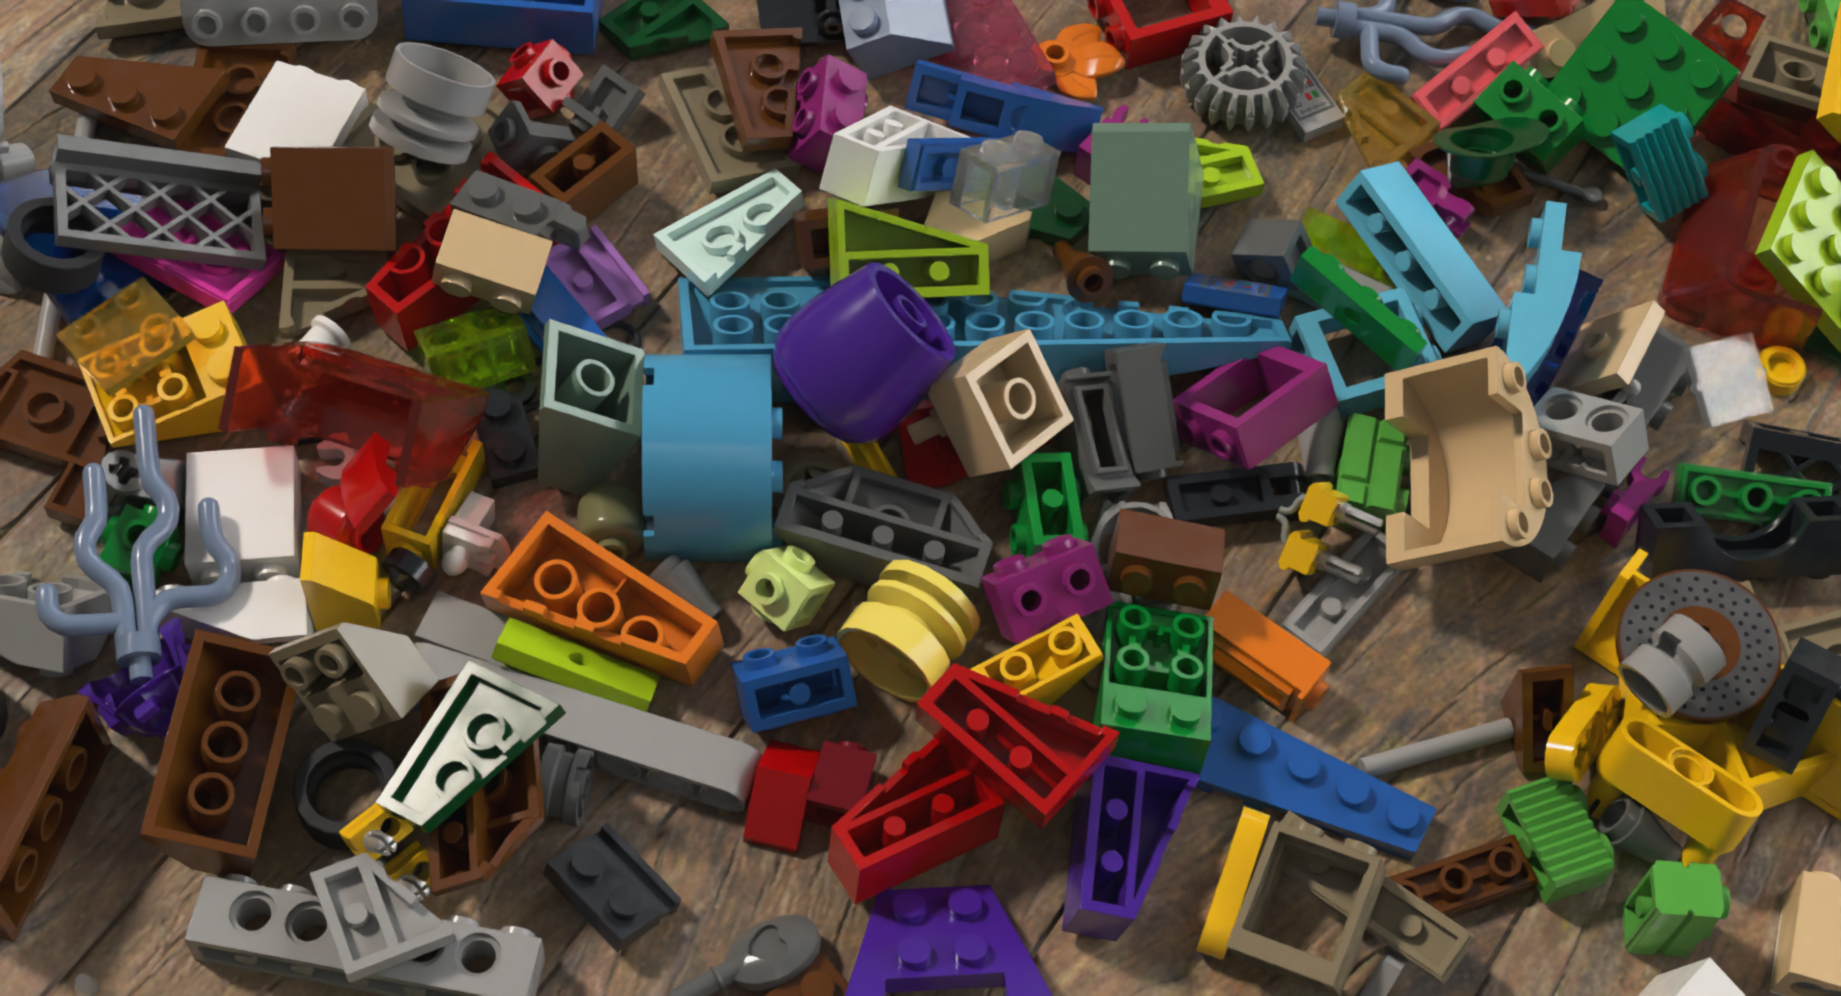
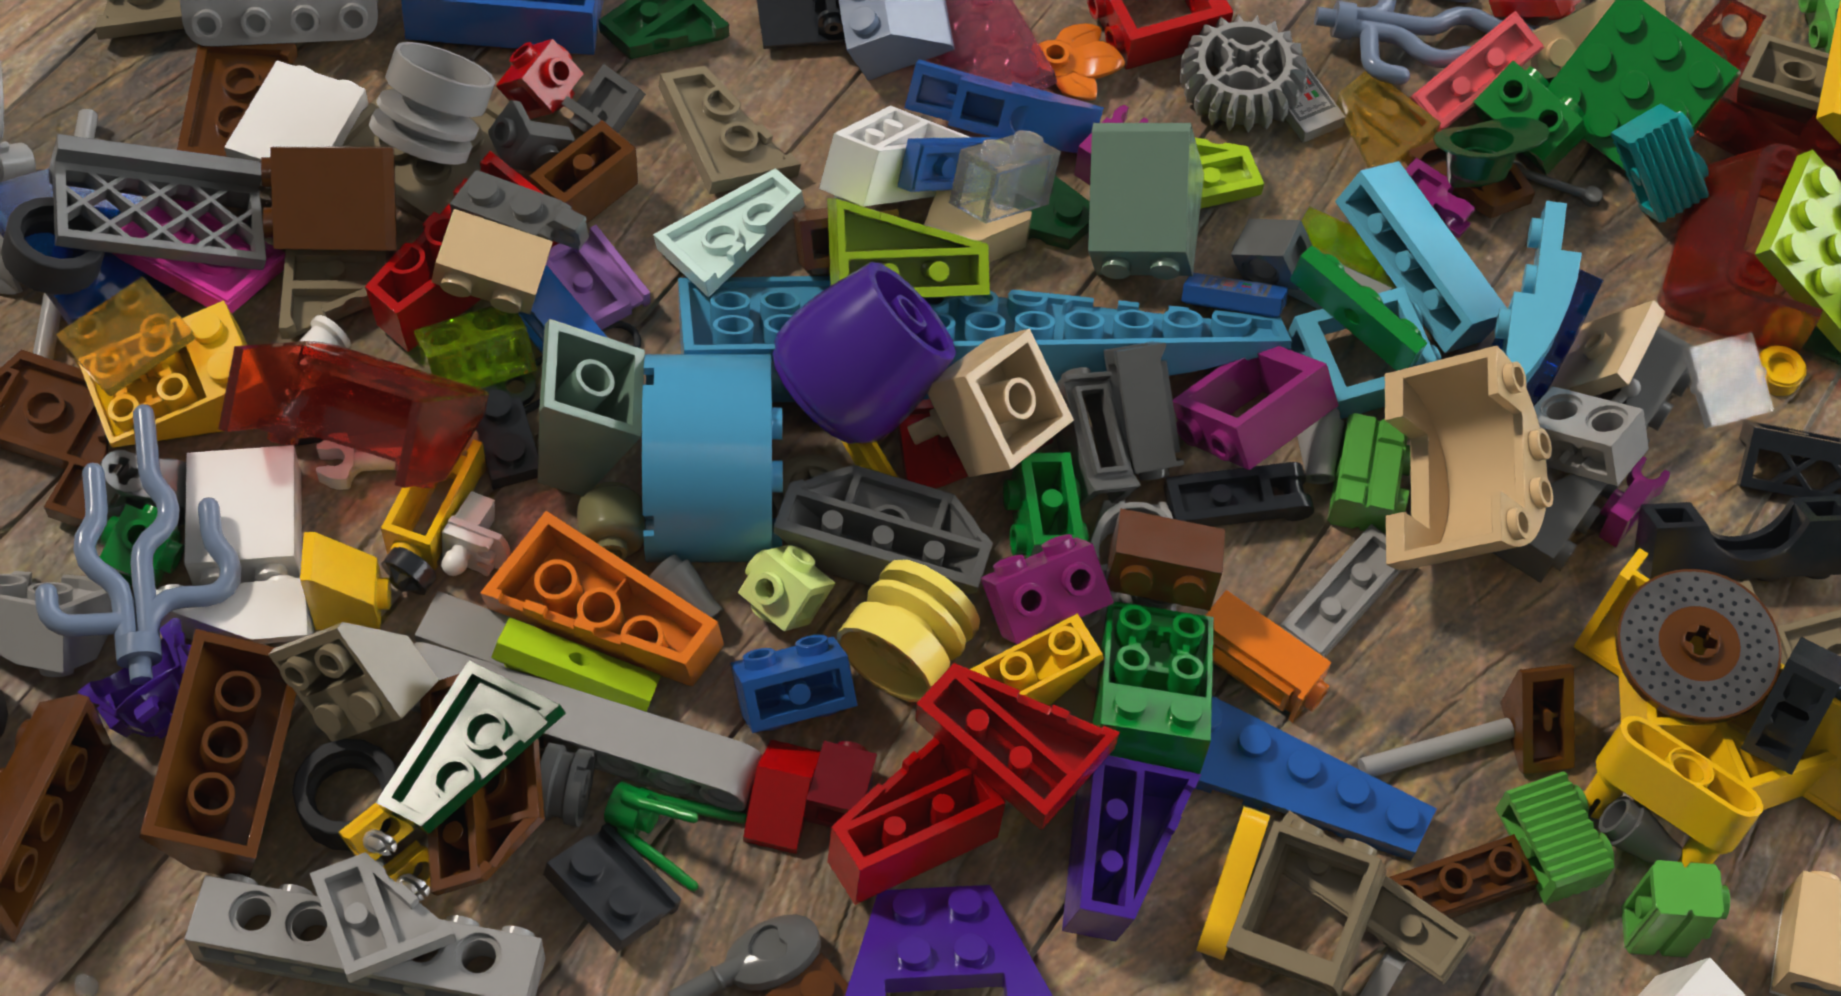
(141, 97): reddish brown wing -> none
(329, 518): red head -> none
(368, 483): red slope -> none
(638, 810): none -> green plant
(759, 83): reddish brown wing -> none
(826, 101): magenta brick -> none
(1085, 274): reddish brown cone -> none
(1327, 508): piece -> none
(1583, 732): yellow beam -> none
(1679, 658): light grey wheel -> none
(1724, 492): green tile -> none

